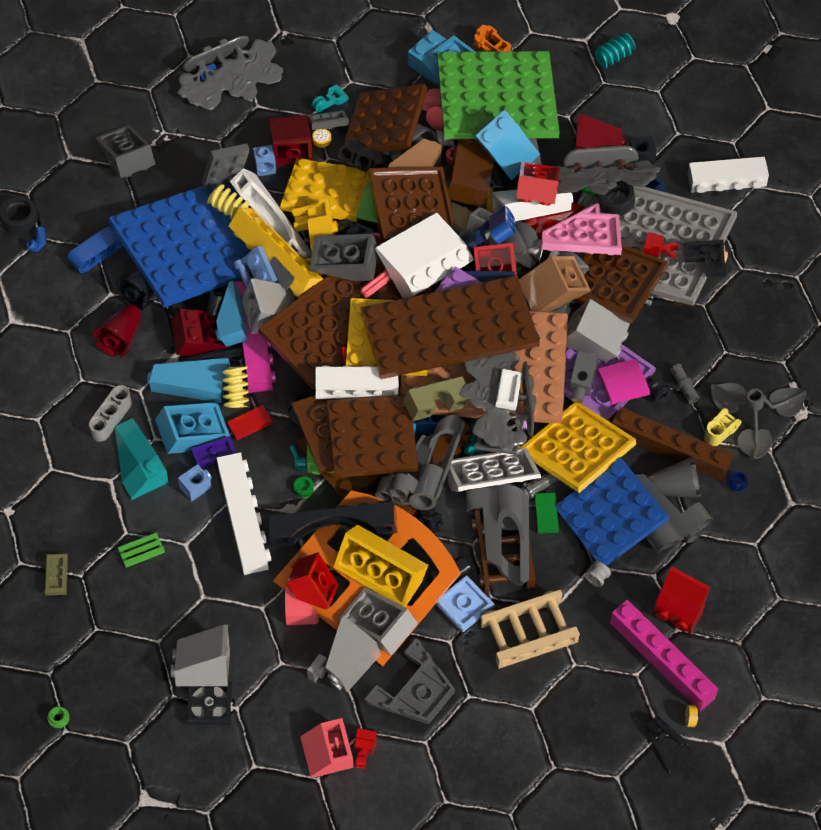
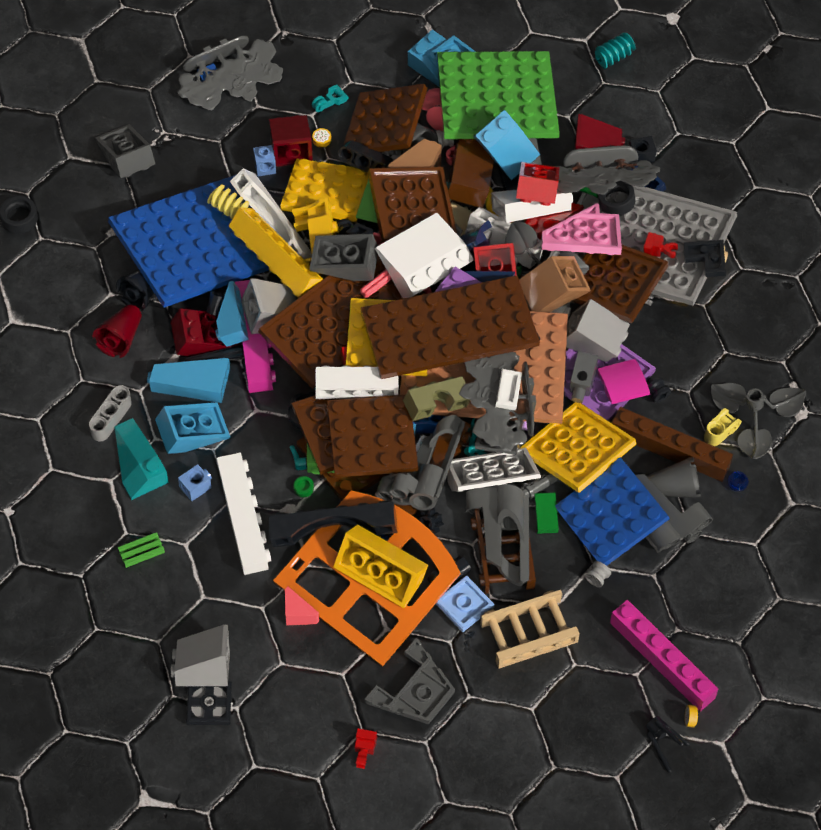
(39, 242): blue arm -> none
(56, 574): olive plate -> none
(58, 711): bright green plate -> none
(94, 250): blue beam -> none
(208, 453): dark purple plate -> none
(224, 165): dark grey plate -> none
(235, 387): light yellow piece -> none
(249, 422): red tile -> none
(258, 264): medium blue plate -> none
(283, 276): dark grey sticker -> none
(312, 581): red slope -> none
(317, 668): light grey plate -> none
(327, 748): coral slope -> none
(328, 120): dark grey plate -> none
(350, 655): light grey slope -> none
(381, 619): light grey slope -> none
(483, 35): orange piece -> none
(502, 224): blue beam -> none
(681, 600): red slope -> none
(684, 383): dark grey pin -> none
(728, 174): white brick -> none

